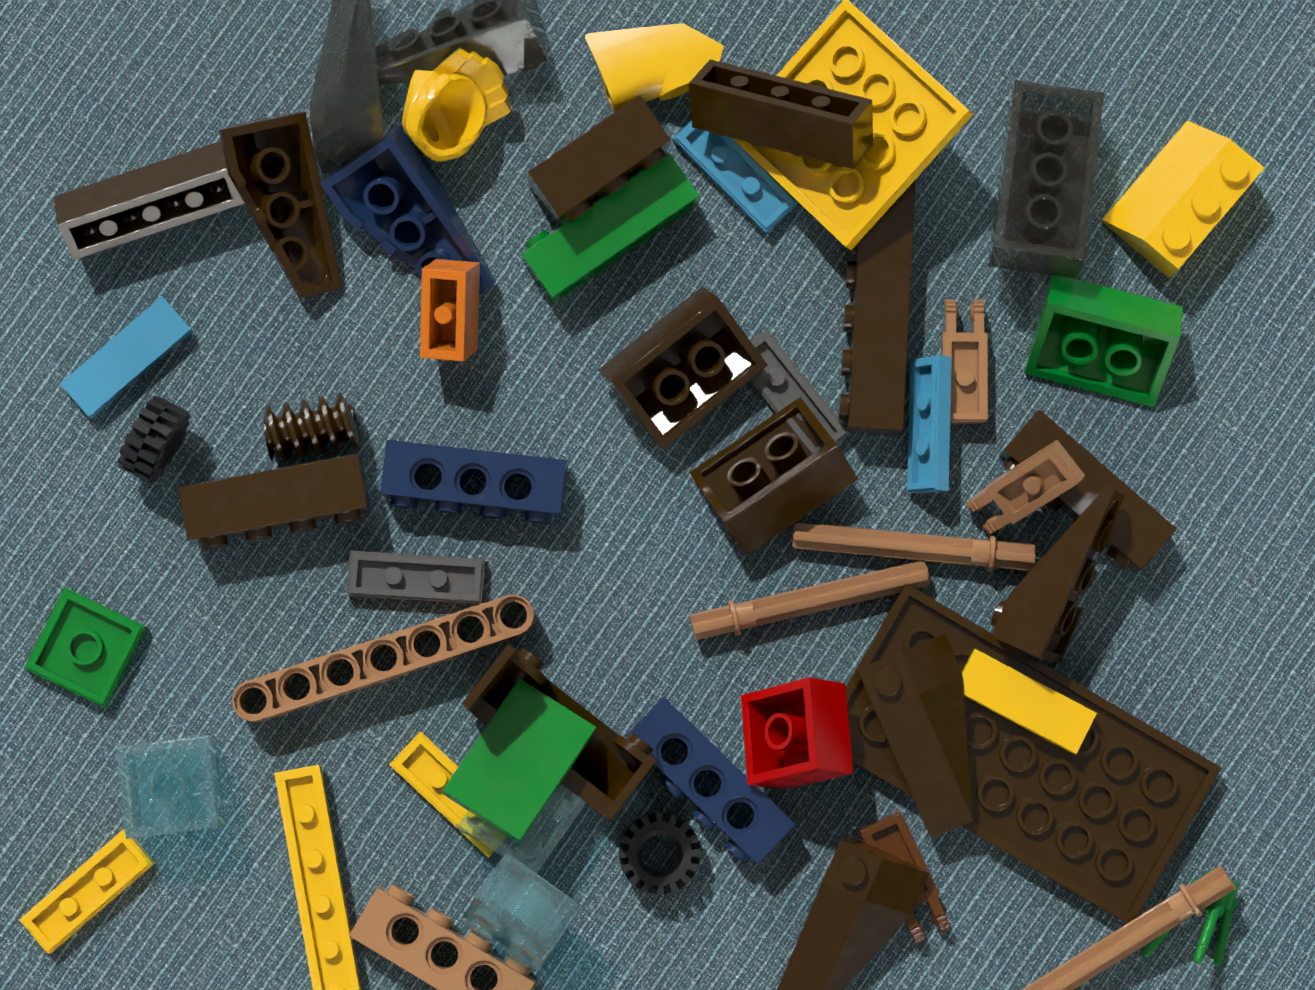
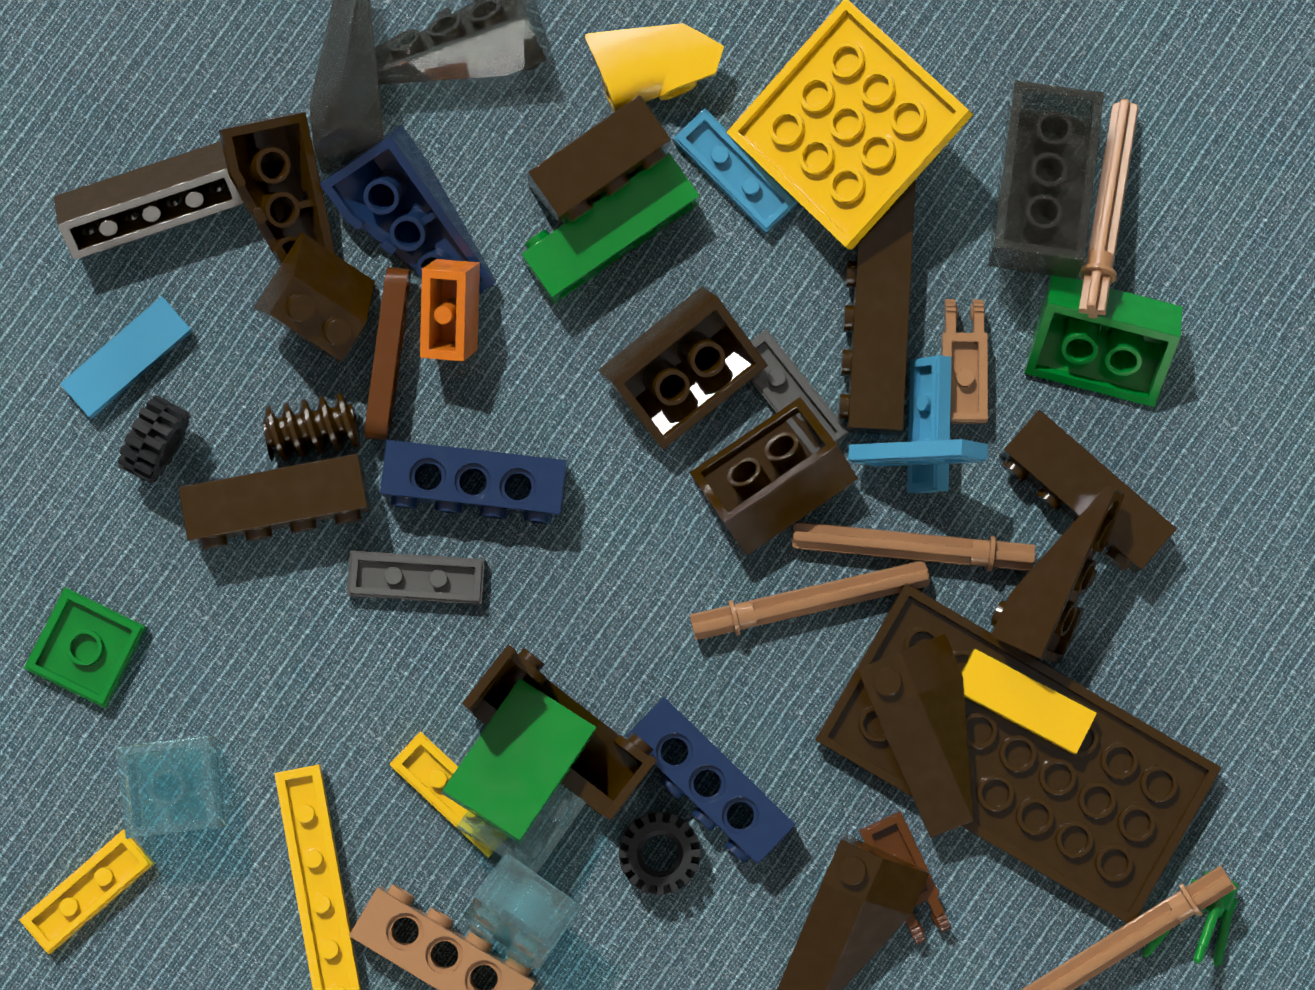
(318, 298): none -> dark brown slope
(361, 658): medium nougat beam -> none
(387, 354): none -> reddish brown beam
(454, 104): yellow hair -> none
(782, 114): dark brown brick -> none
(796, 734): red brick -> none
(918, 453): none -> dark azure tile
(1028, 486): medium nougat hinge -> none
(1099, 270): none -> axle
(1182, 196): yellow slope -> none

